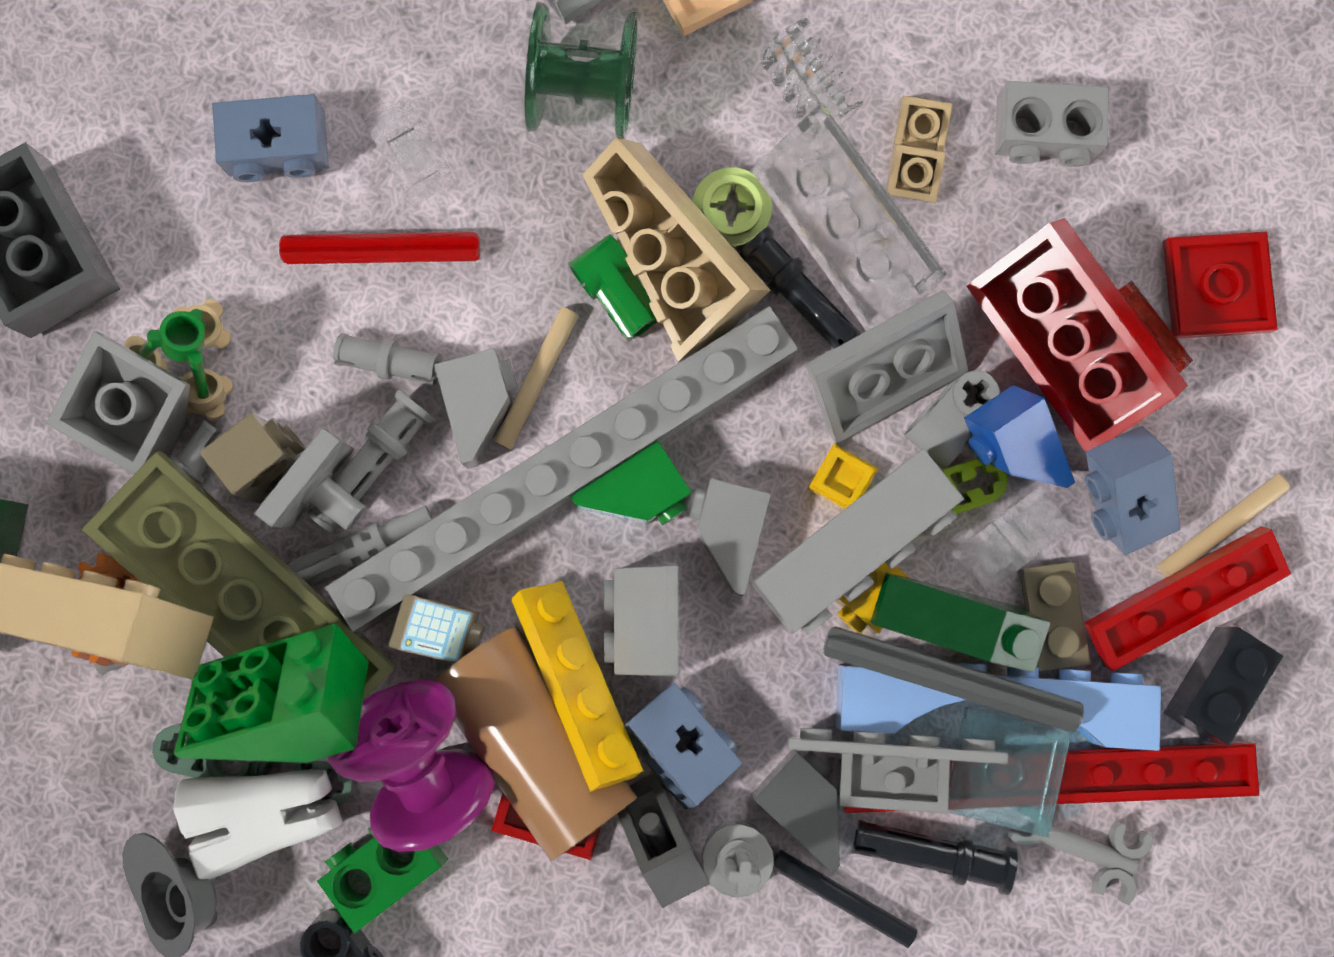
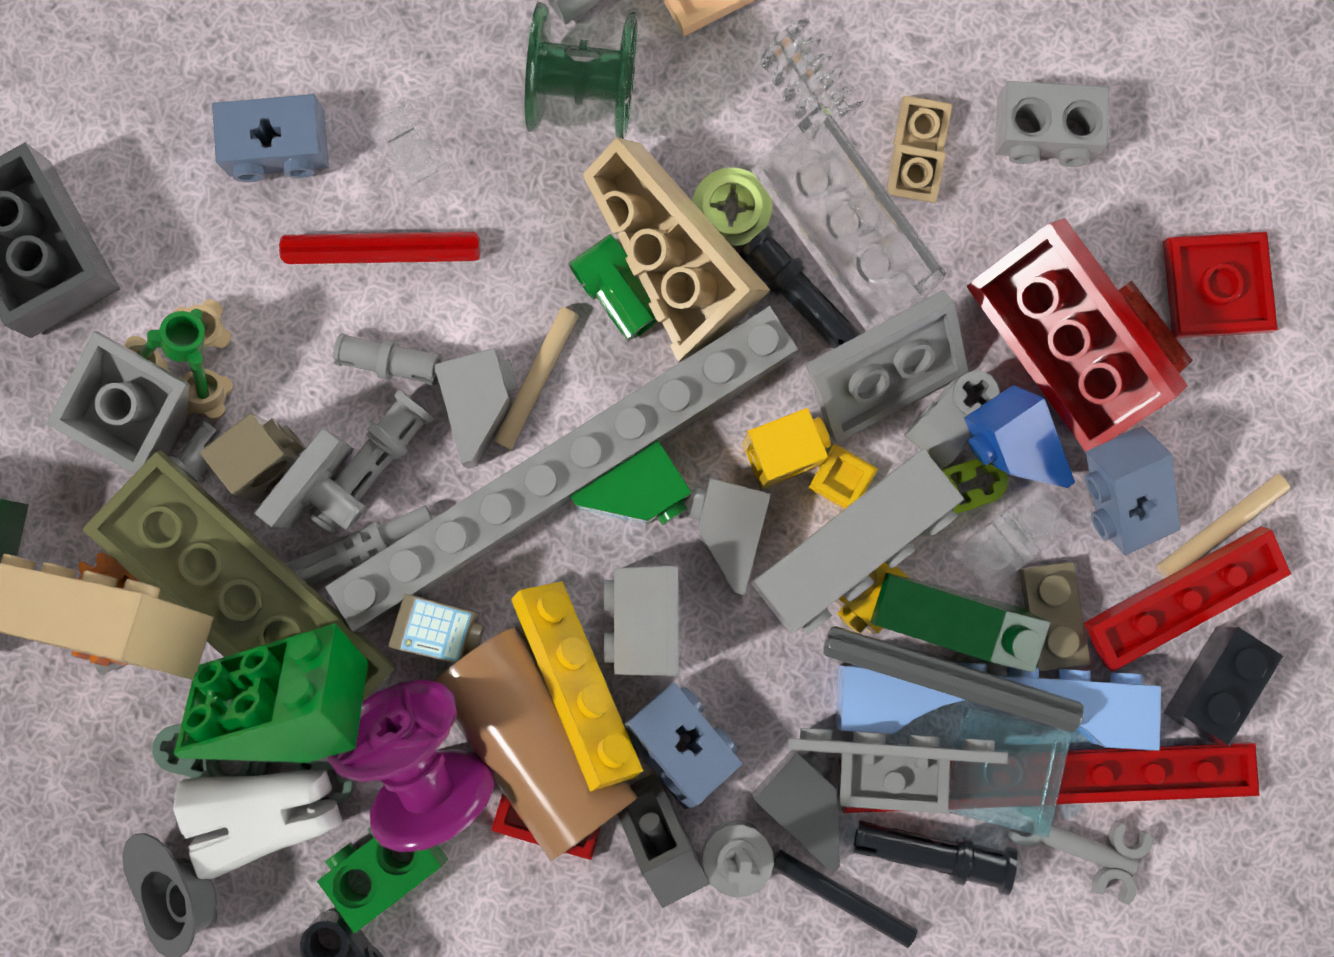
(786, 447): none -> yellow brick

